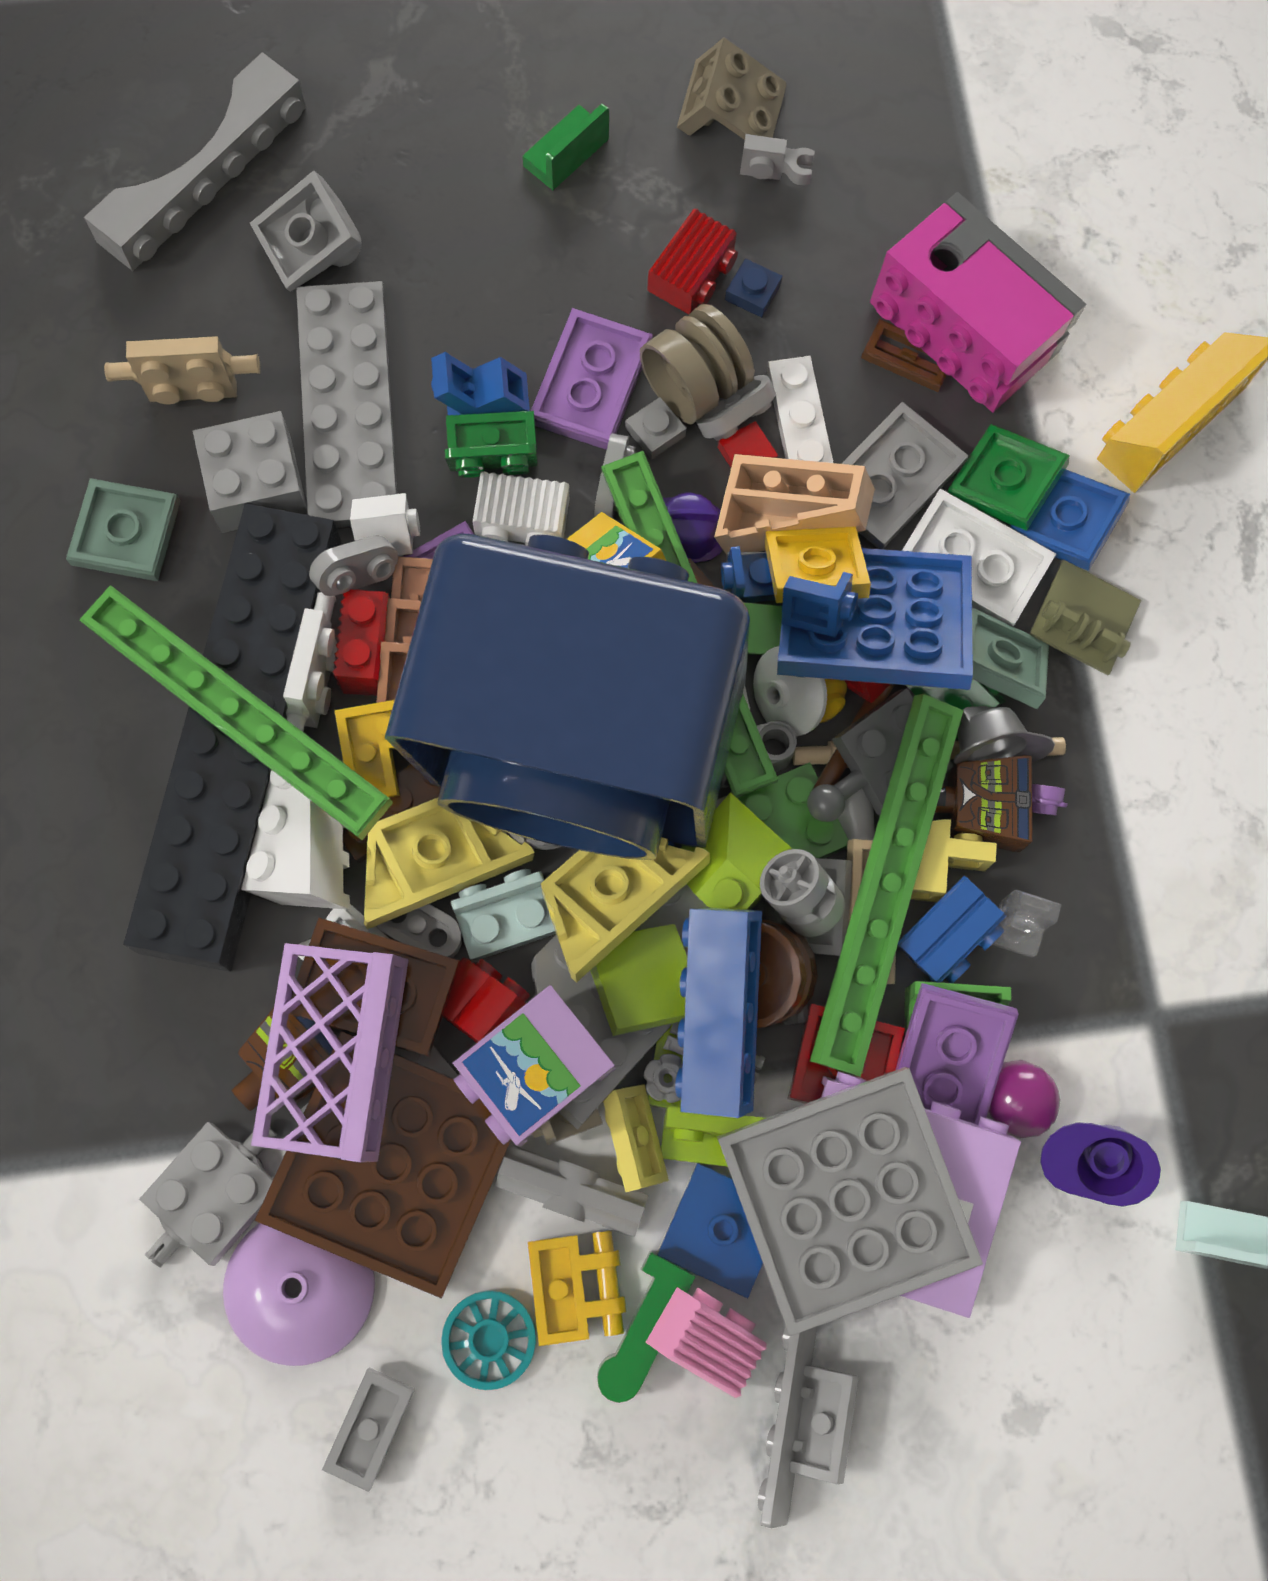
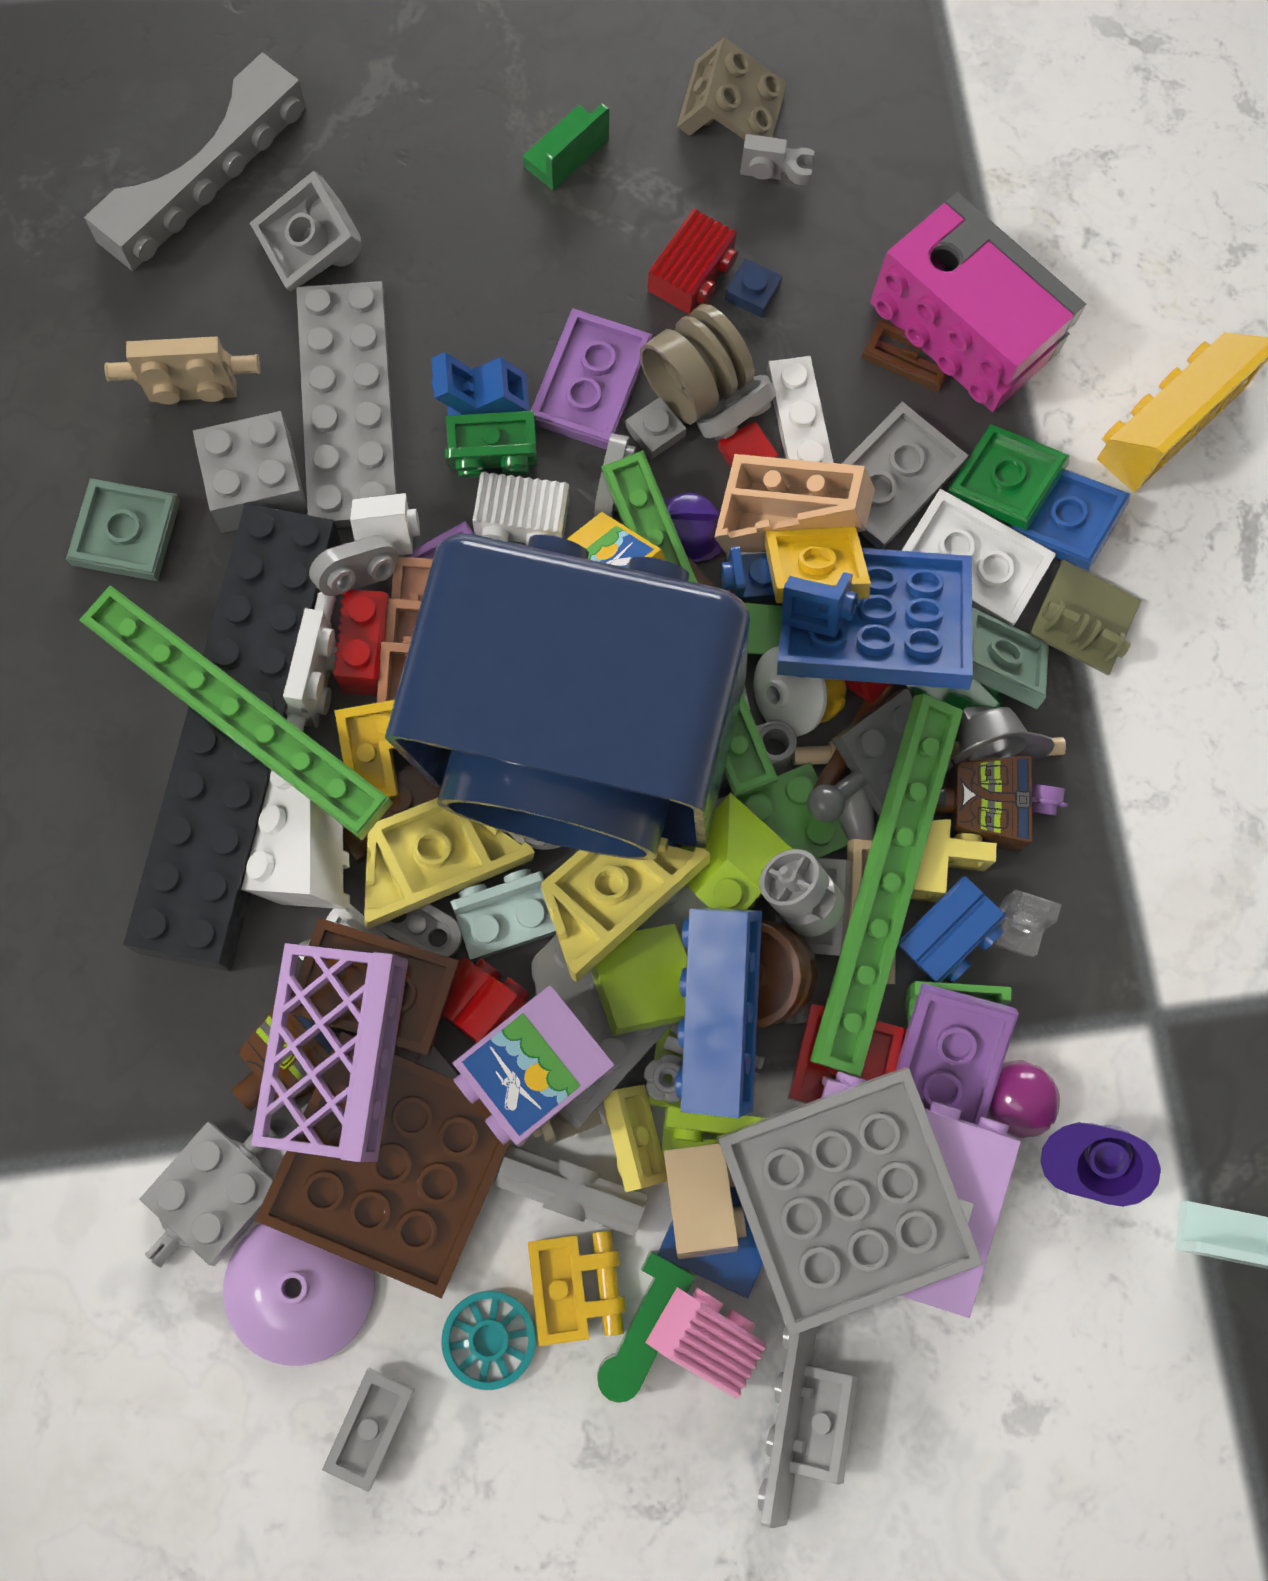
(702, 1202): none -> tan brick

